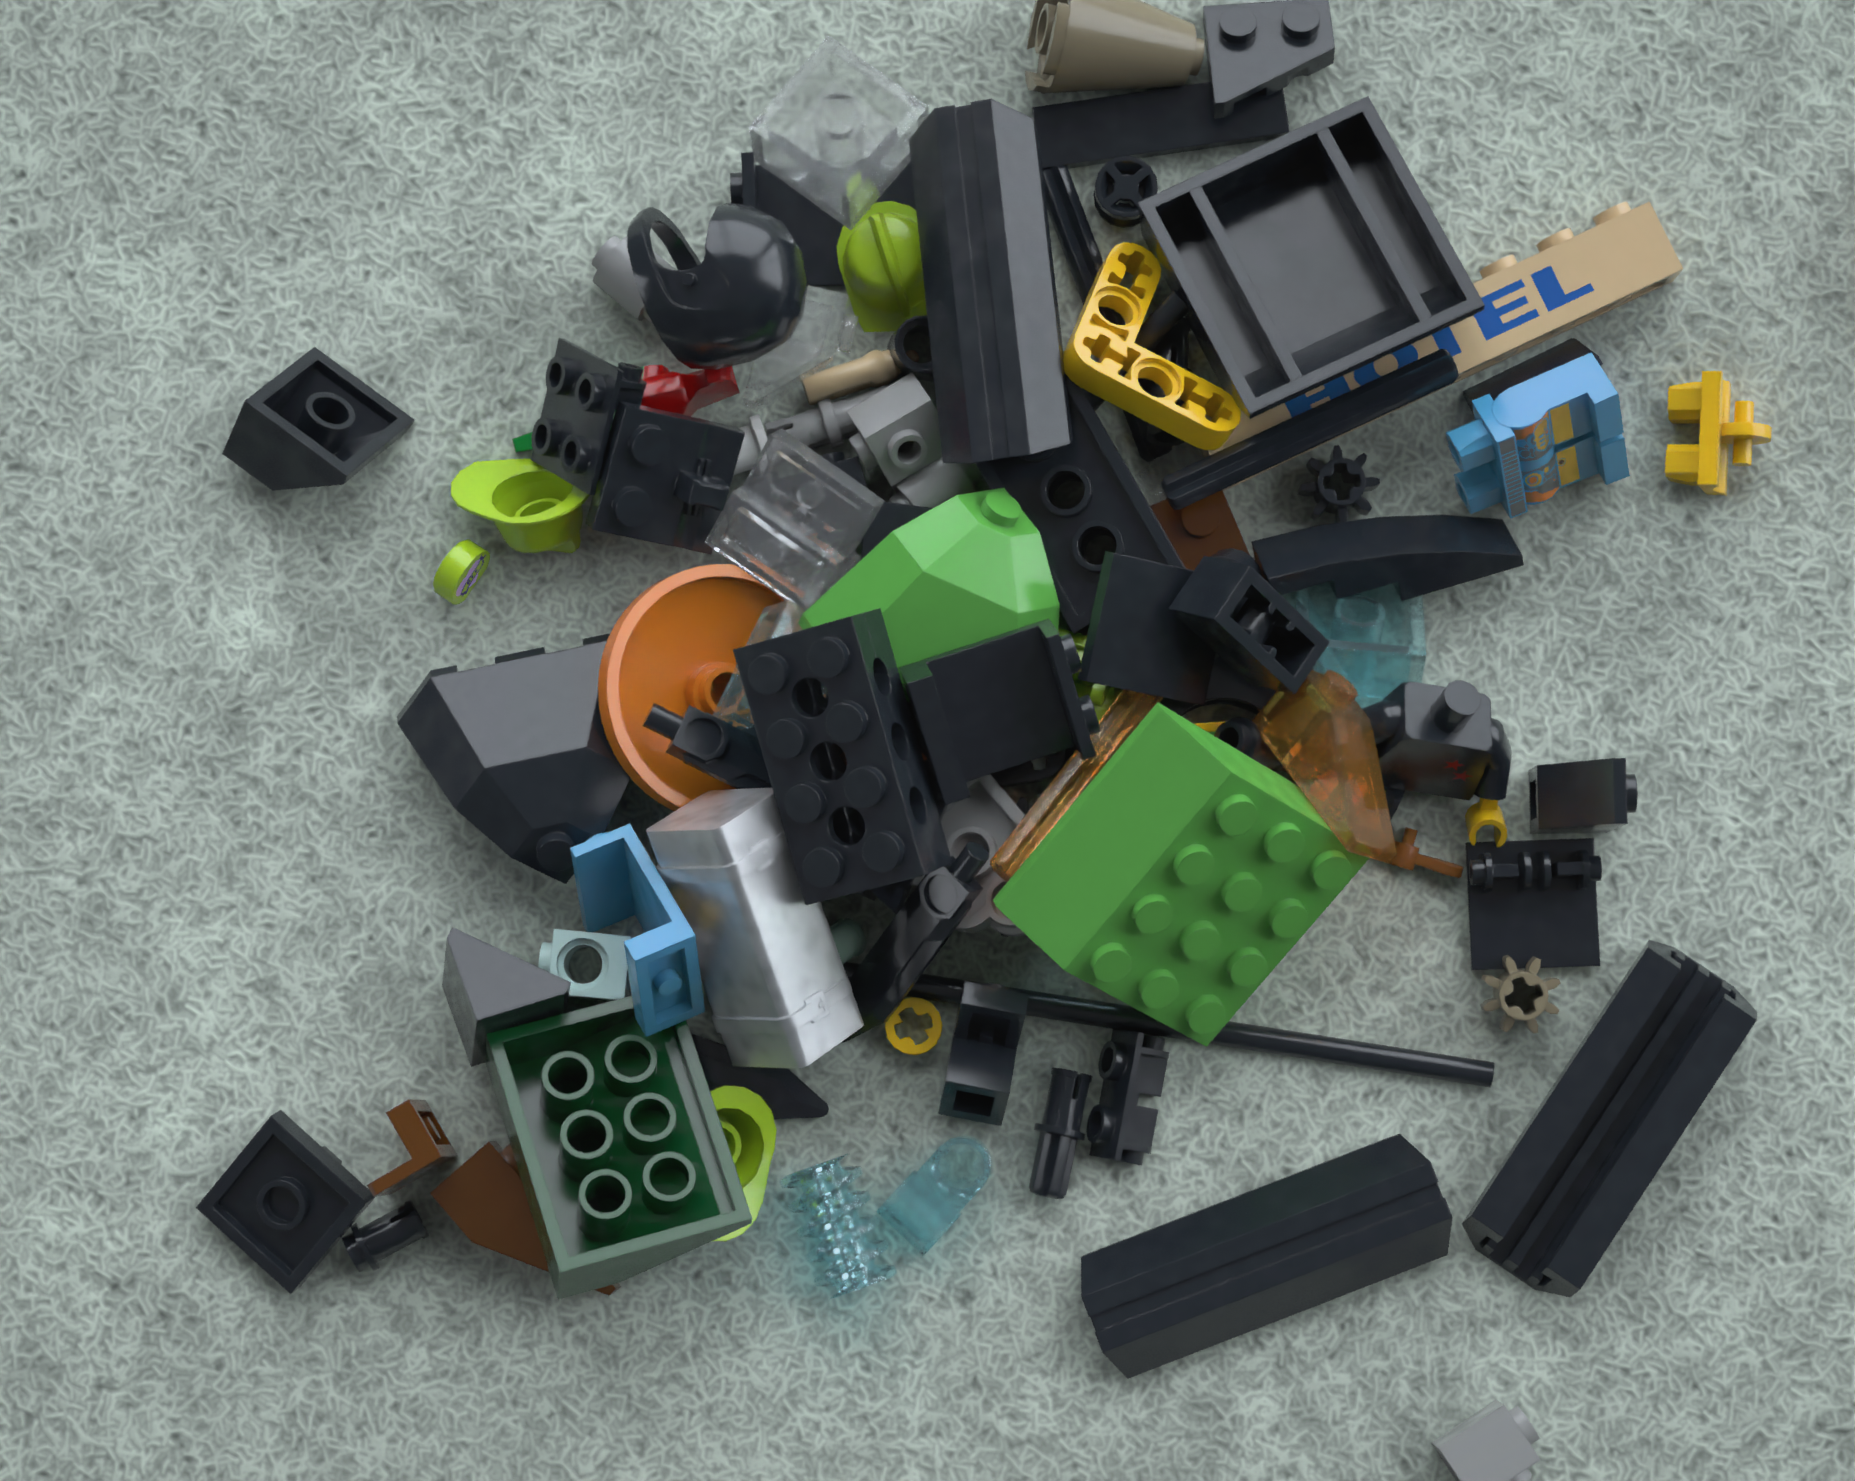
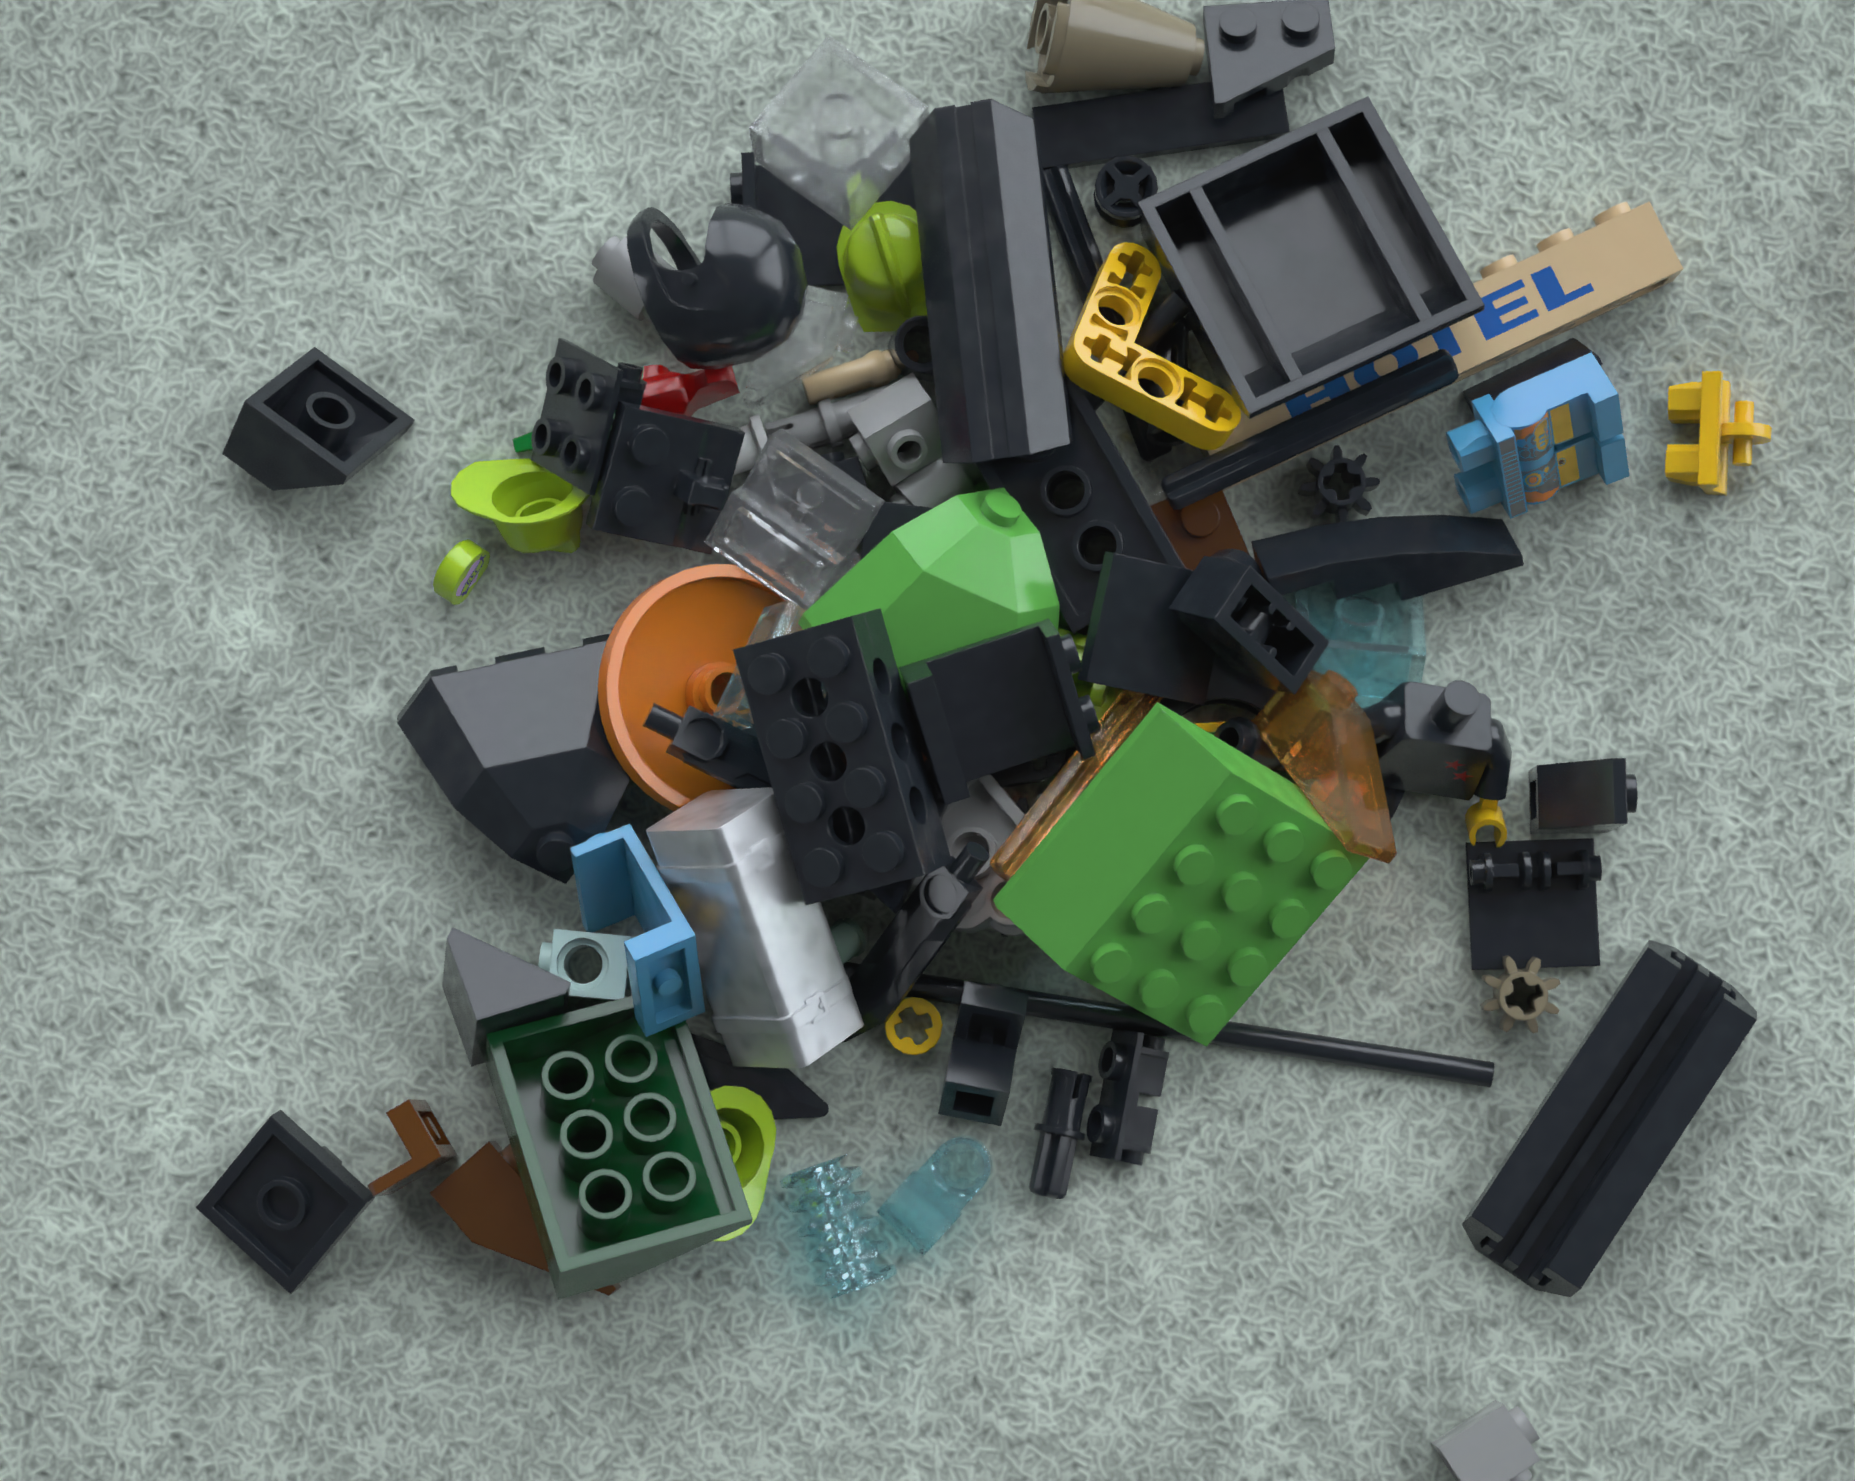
(384, 1236): black pin -> none
(1265, 1255): black piece -> none
(1409, 855): dark orange piece -> none

